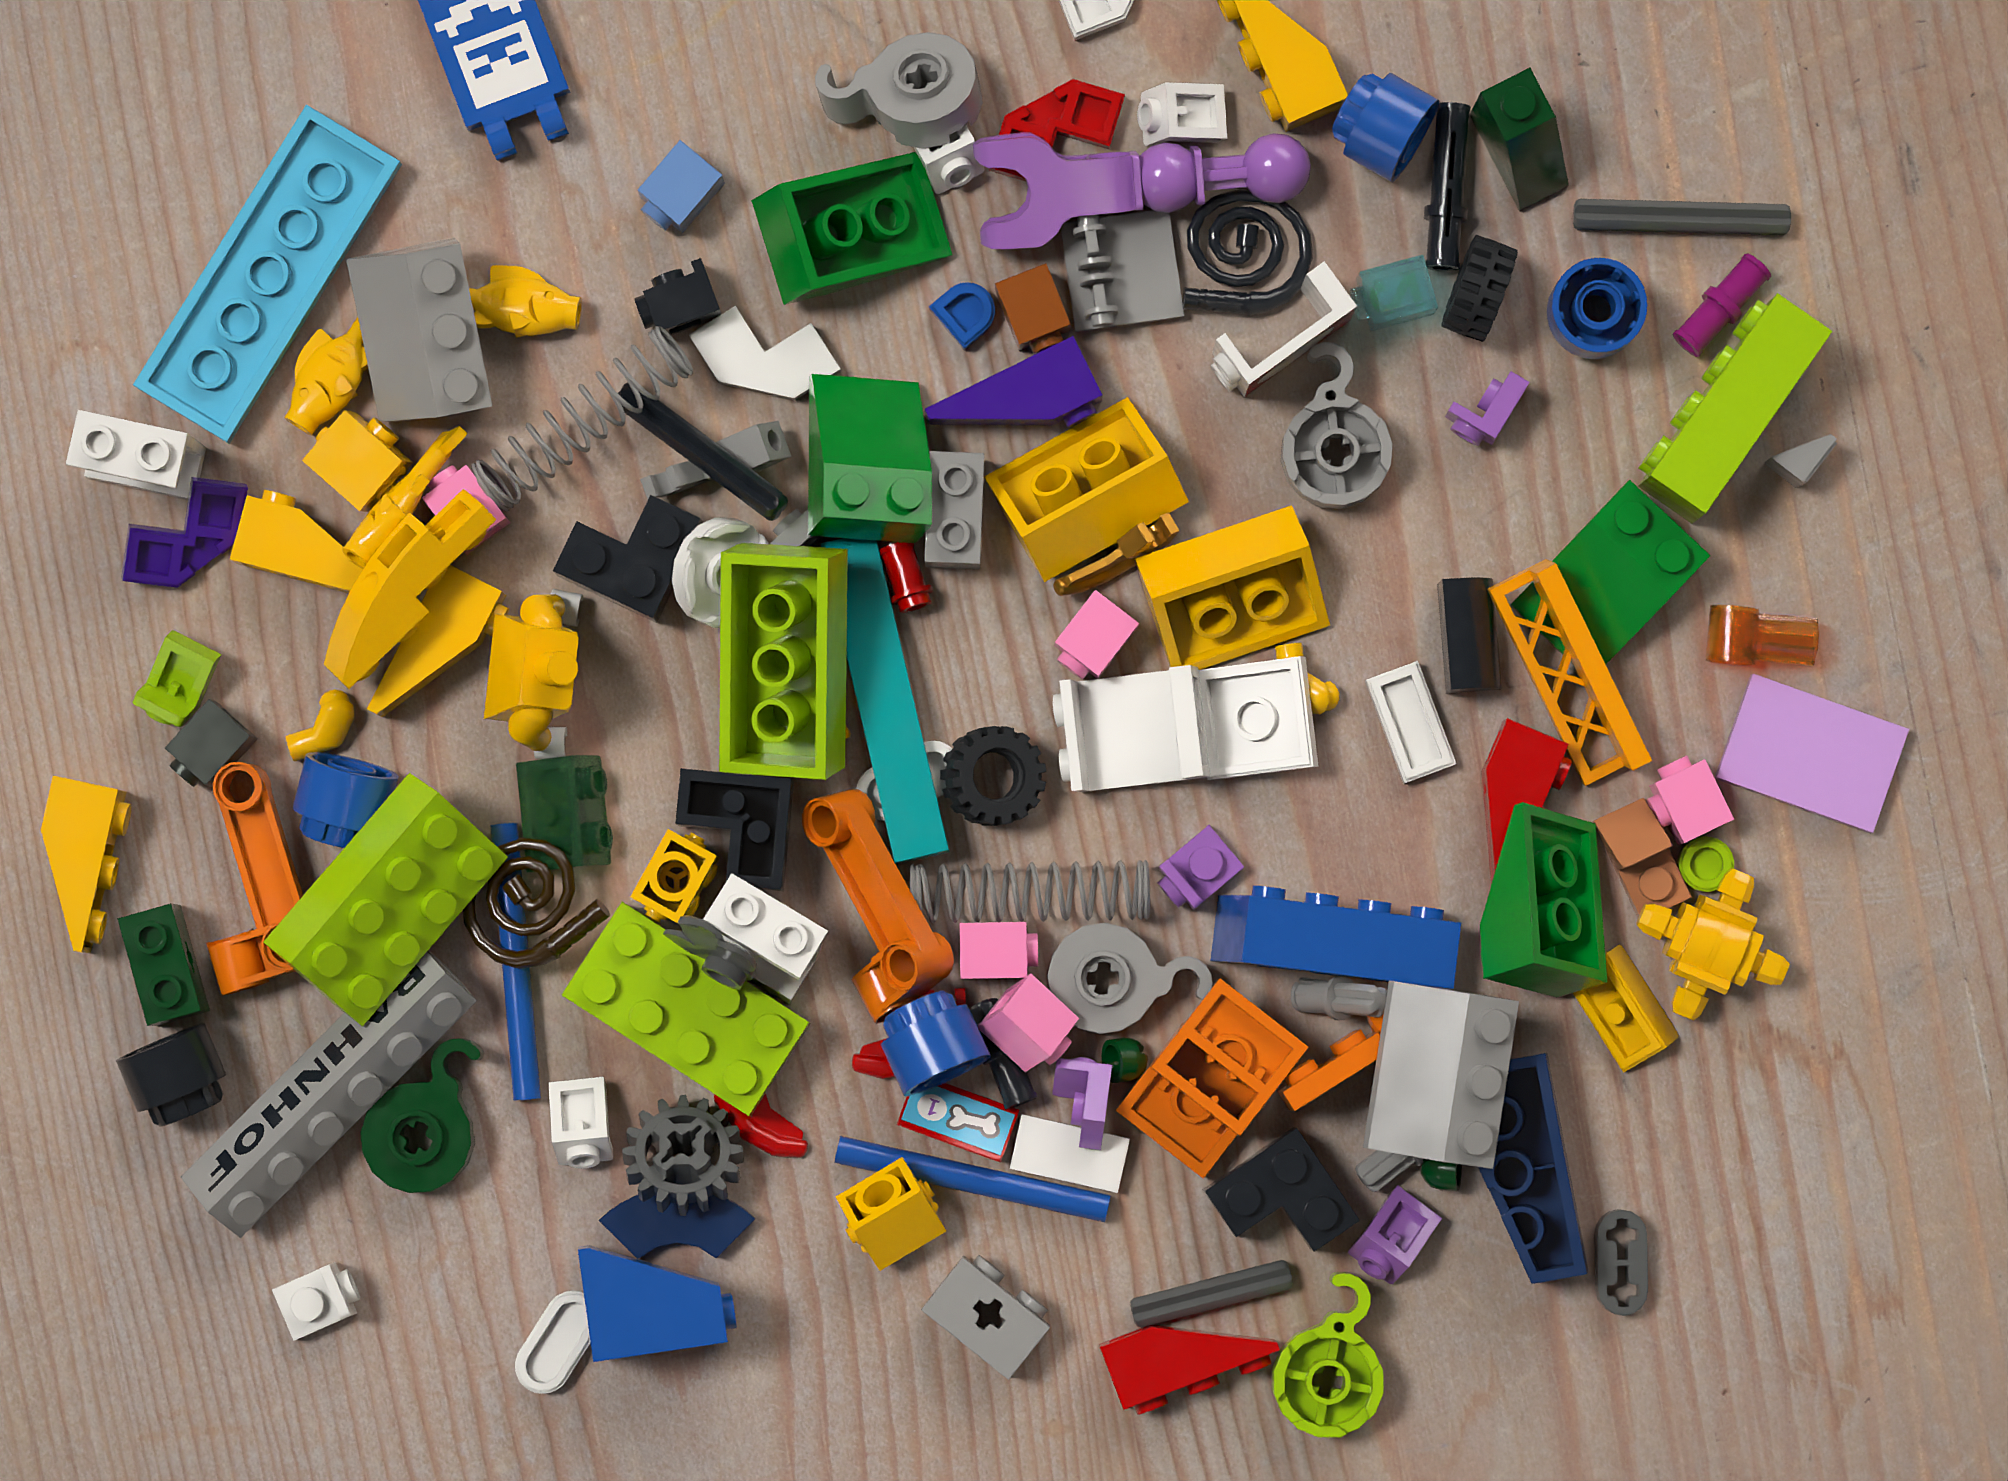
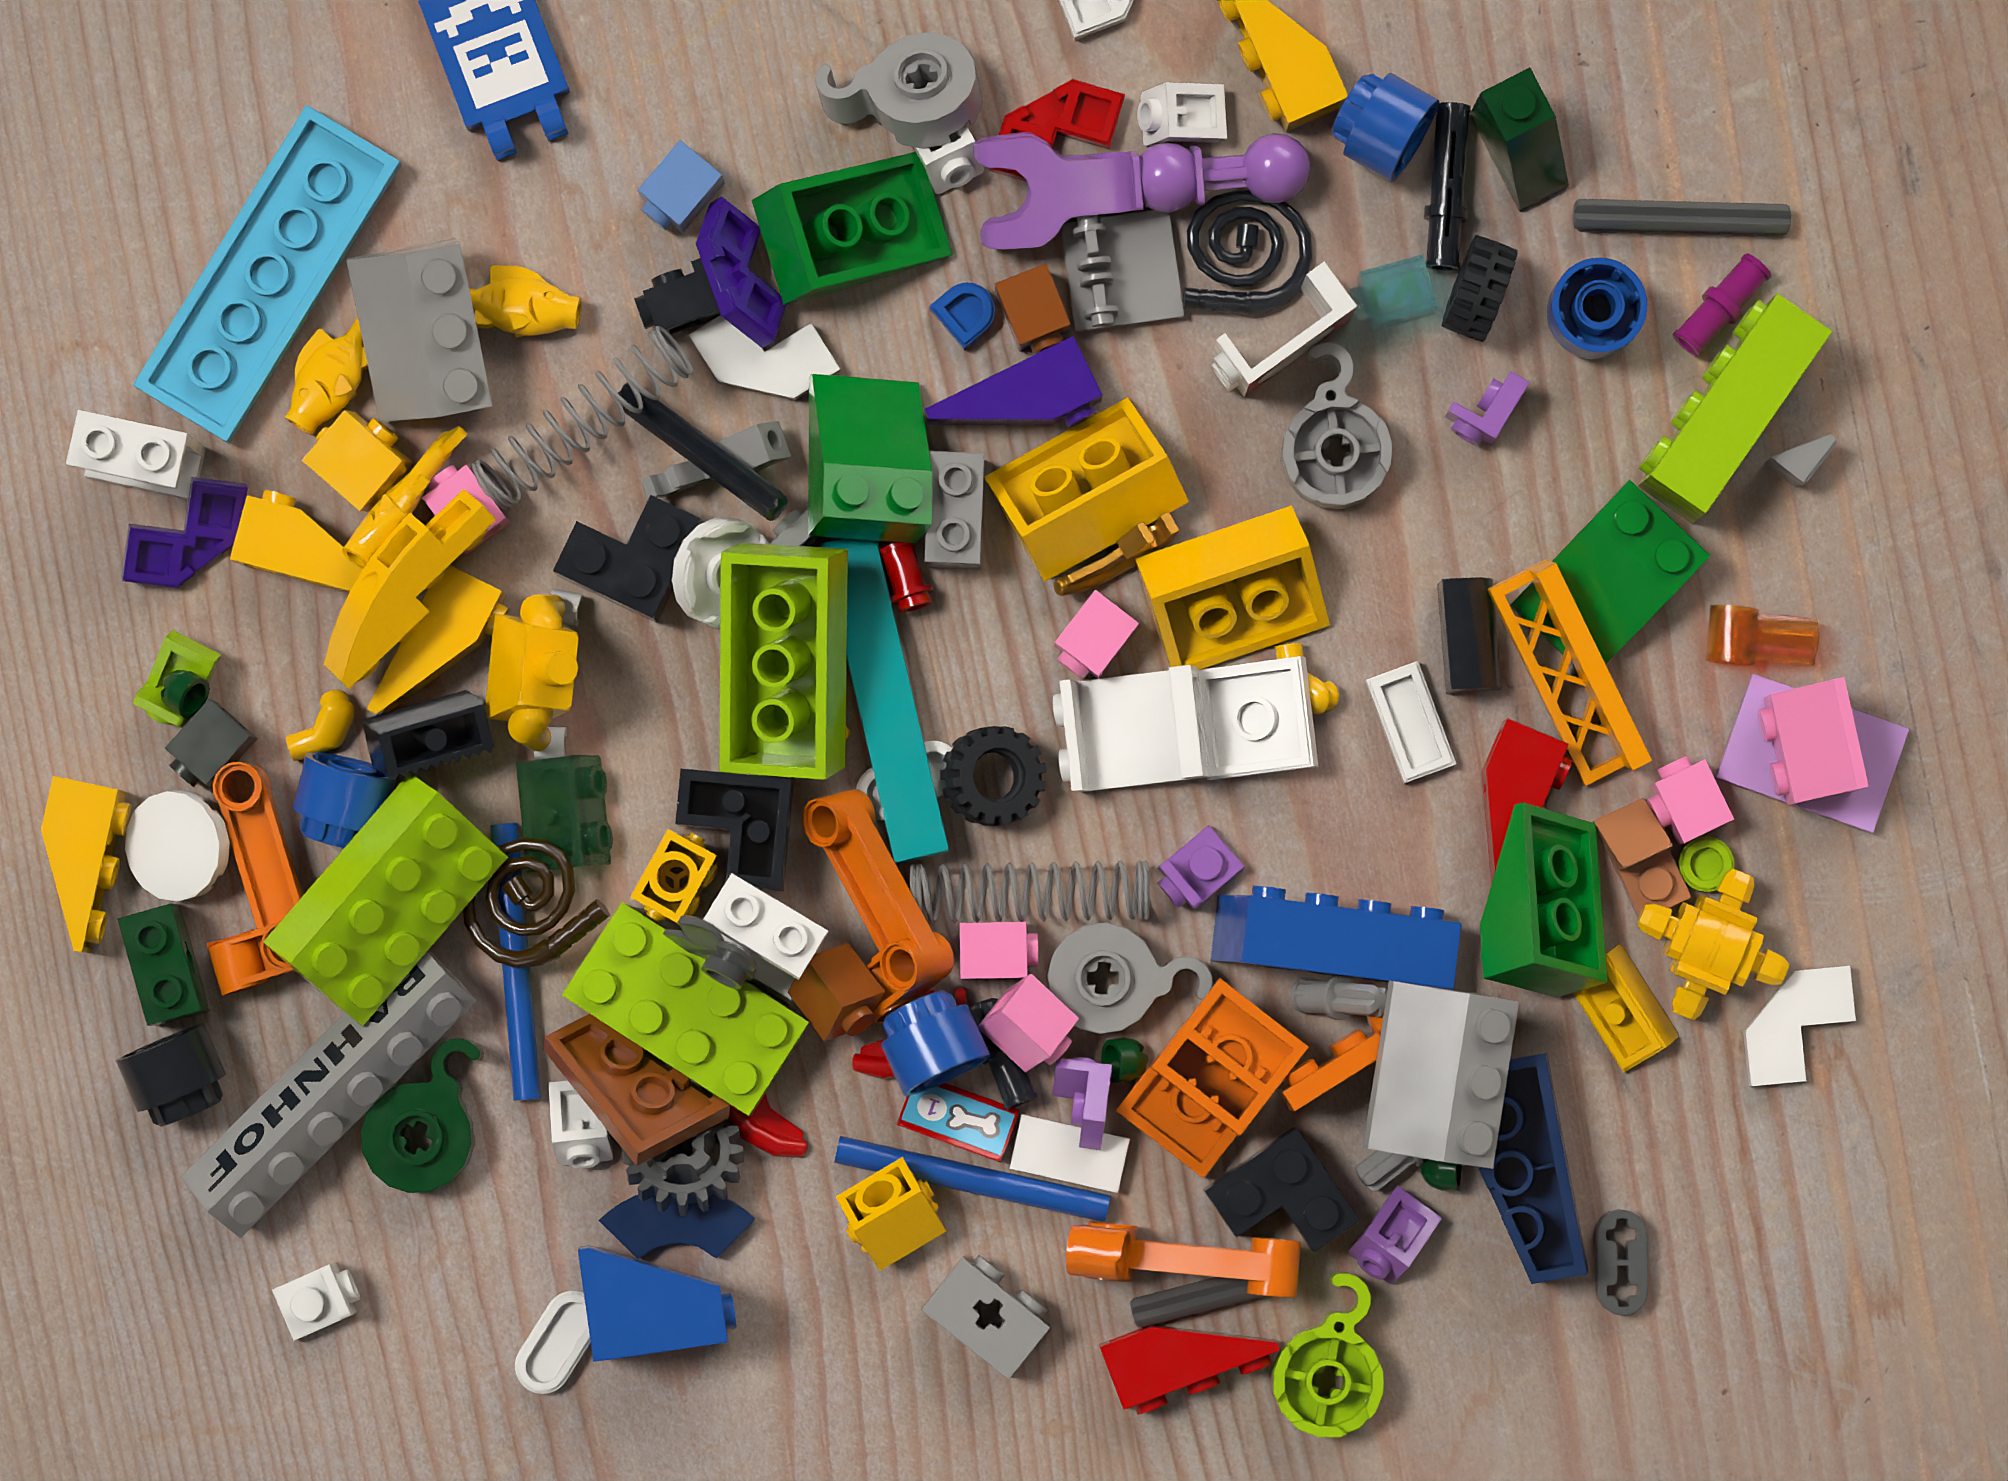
(176, 845): none -> white tile
(185, 692): none -> dark green hinge
(428, 734): none -> black brick
(628, 1092): none -> dark orange wing
(726, 249): none -> dark purple tile
(837, 993): none -> dark orange brick
(1113, 1252): none -> orange piece
(1775, 1034): none -> white tile
(1813, 742): none -> bright pink slope

